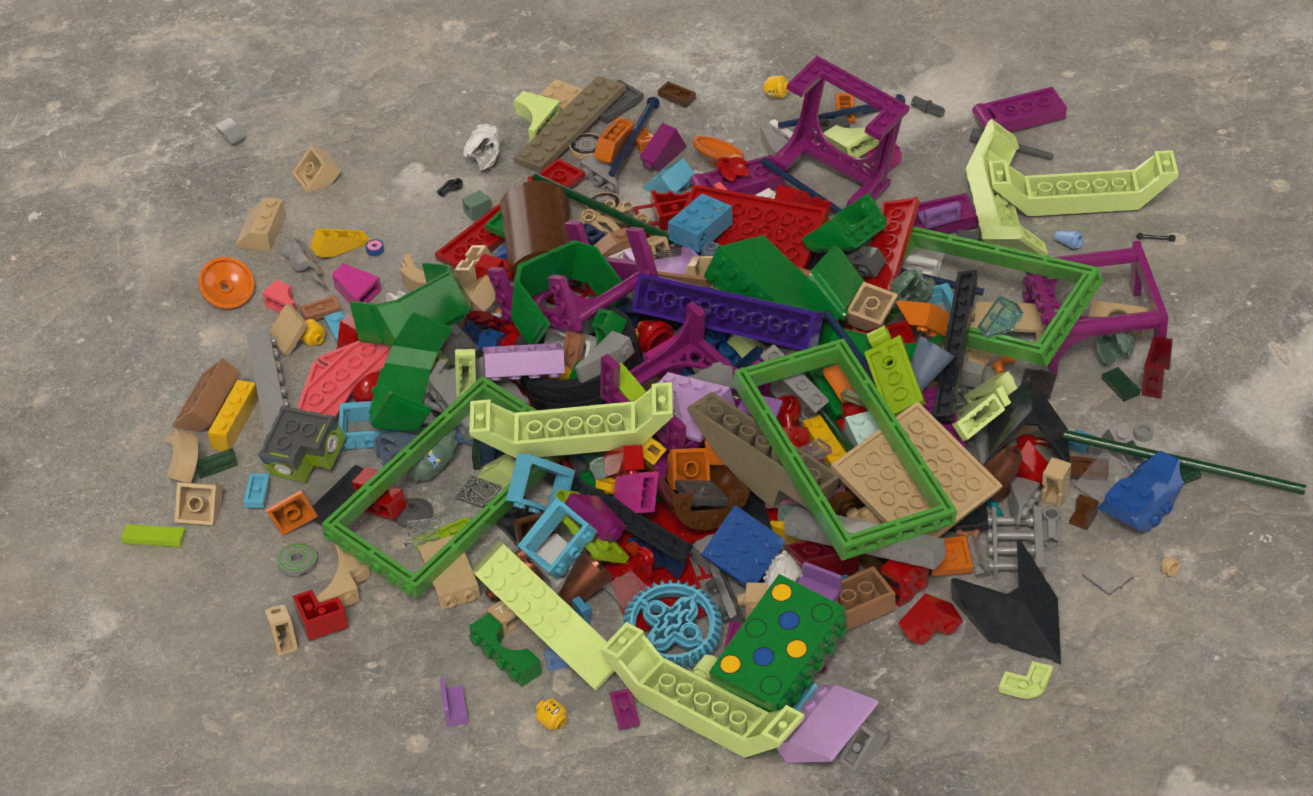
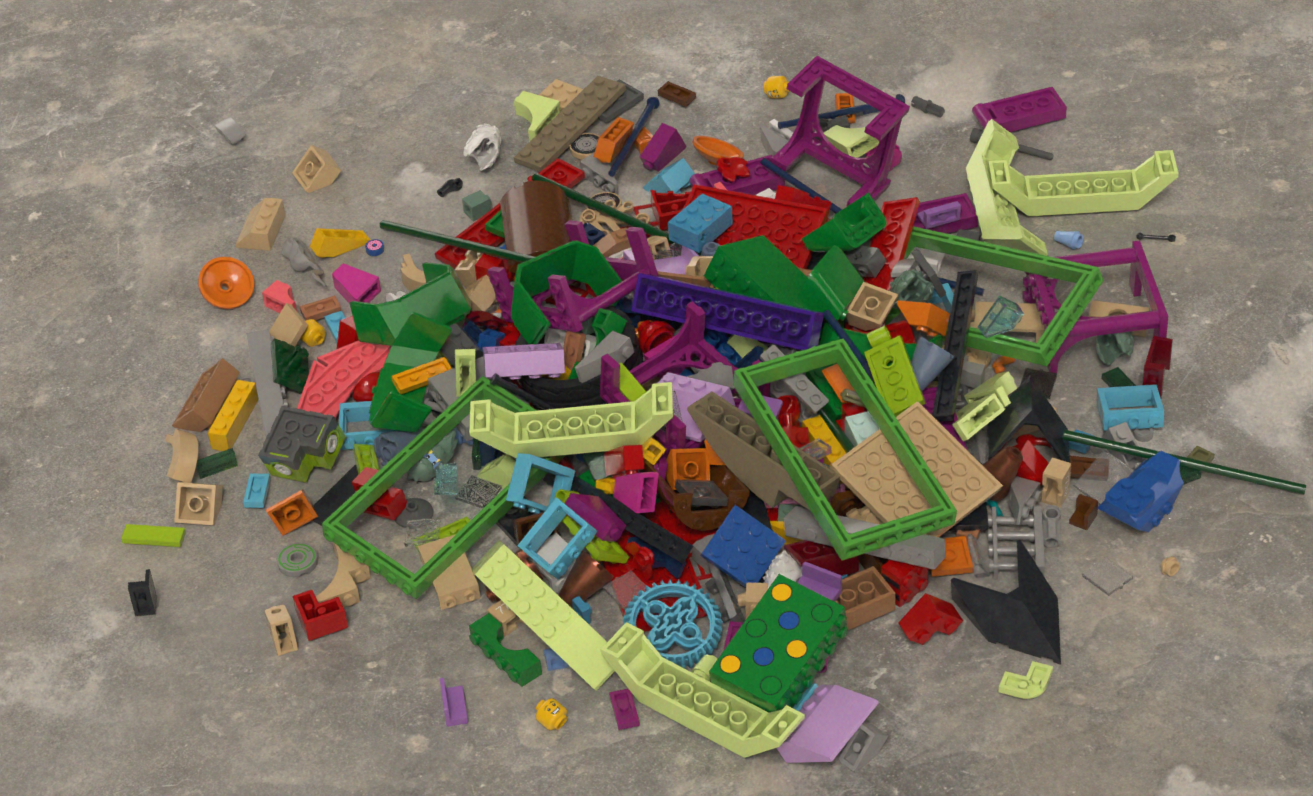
(143, 596): none -> black panel
(289, 365): none -> dark green plate
(365, 457): none -> lime plate
(418, 376): none -> light orange plate
(446, 479): none -> clear light blue window
(456, 242): none -> dark green piece
(520, 392): none -> black bar
(903, 265): none -> light grey slope
(928, 273): none -> dark grey plate
(1130, 397): none -> medium azure window
(1201, 454): none -> olive tile

